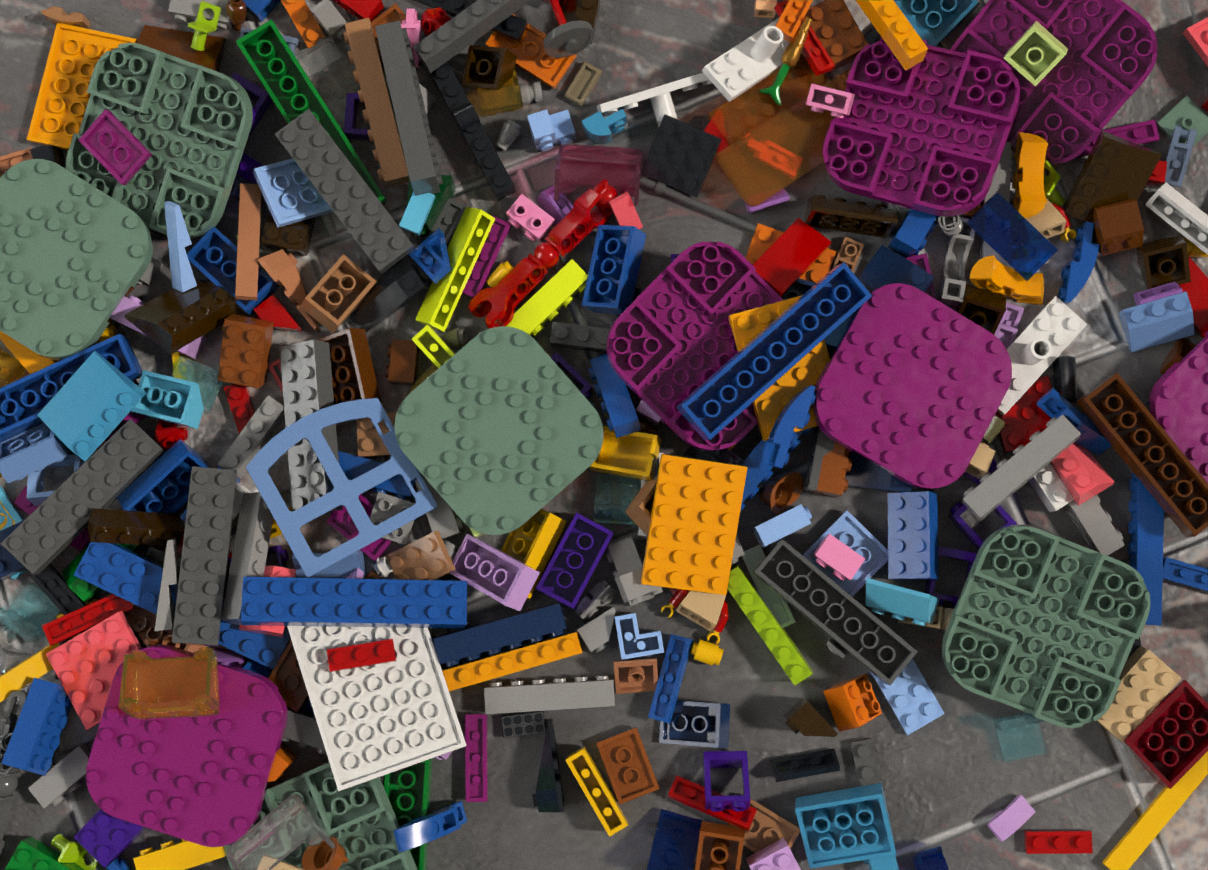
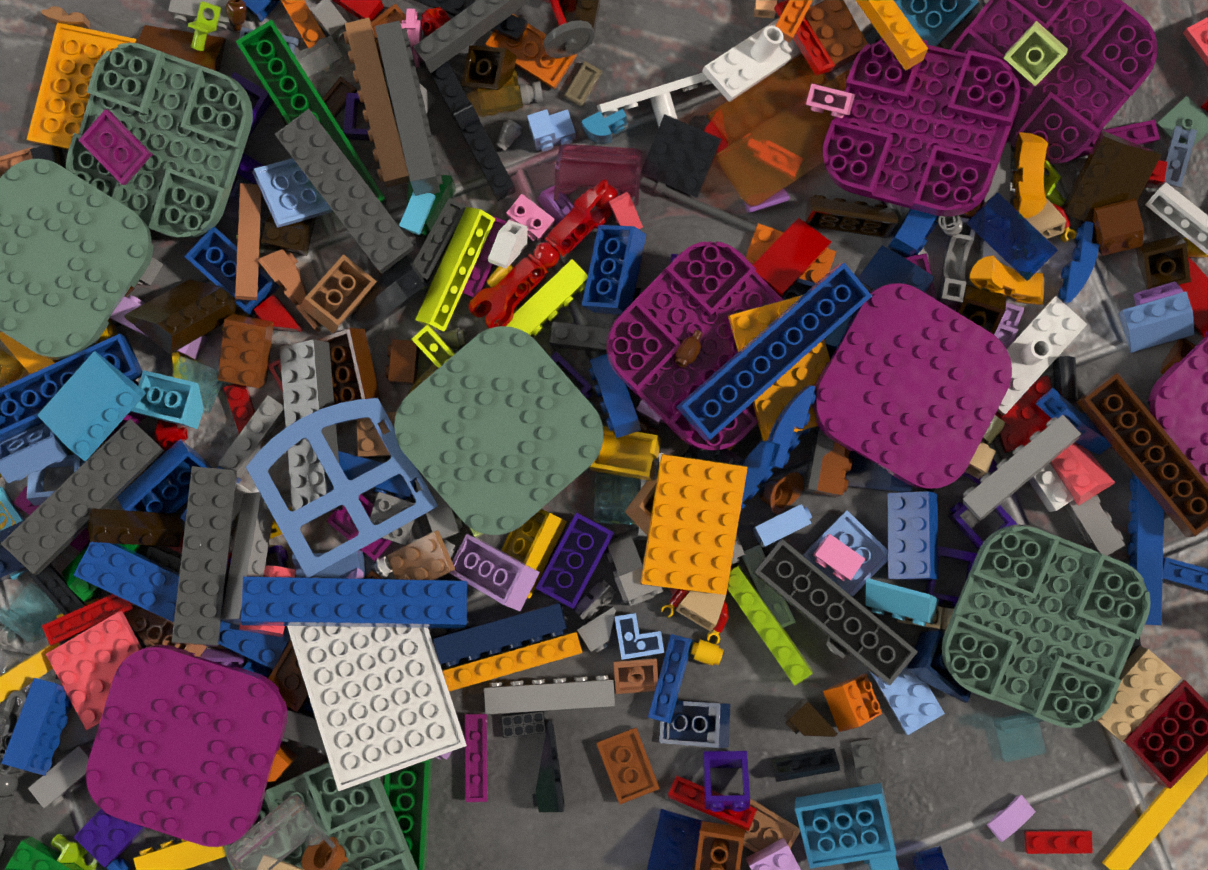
(170, 576): light grey slope -> none
(170, 685): clear yellow windscreen -> none
(178, 239): light blue slope -> none
(336, 96): none -> reddish brown tile
(361, 655): red plate -> none
(430, 827): blue slope -> none
(433, 256): blue wing -> none
(508, 244): none -> white slope
(596, 791): yellow brick -> none
(688, 350): none -> reddish brown plant
(789, 59): pearl gold piece -> none
(848, 253): medium nougat slope -> none
(931, 669): none -> dark blue slope

